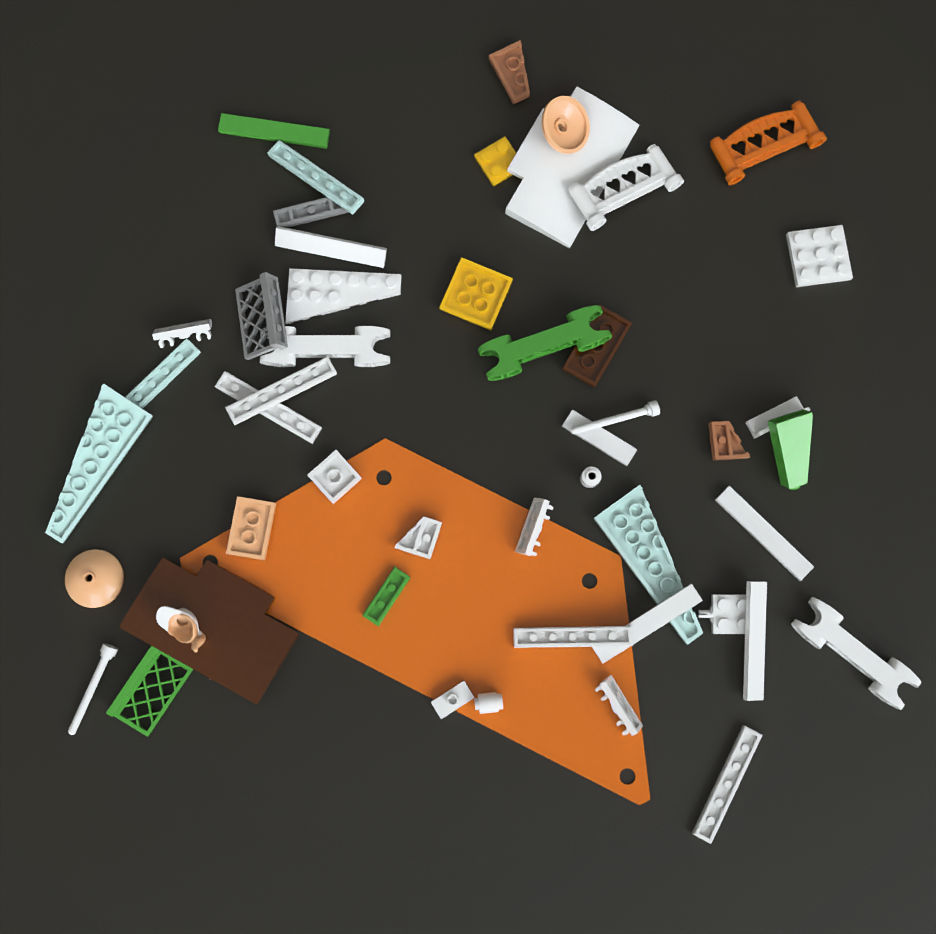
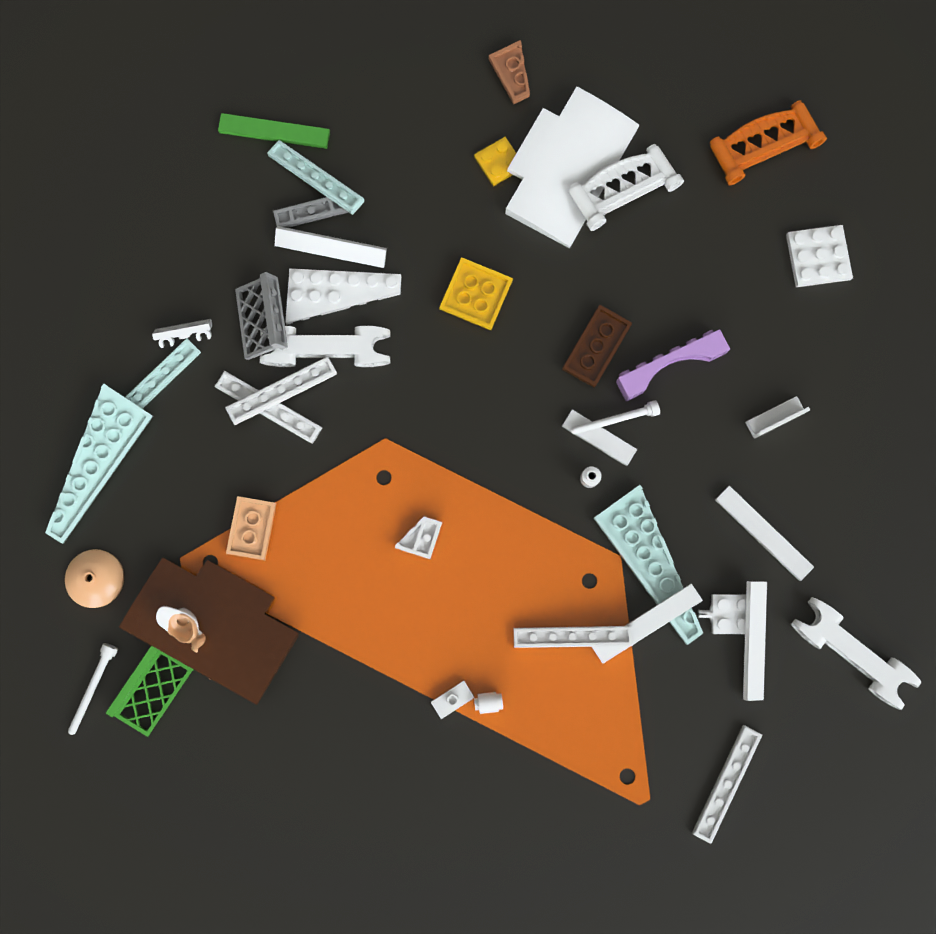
(334, 476): white plate -> none
(386, 596): bright green tile -> none
(514, 353): bright green piece -> none
(533, 527): white plate -> none
(572, 124): light nougat dish -> none
(620, 706): white plate -> none
(706, 348): none -> lavender arch
(724, 442): nougat wing -> none
(791, 447): slope -> none

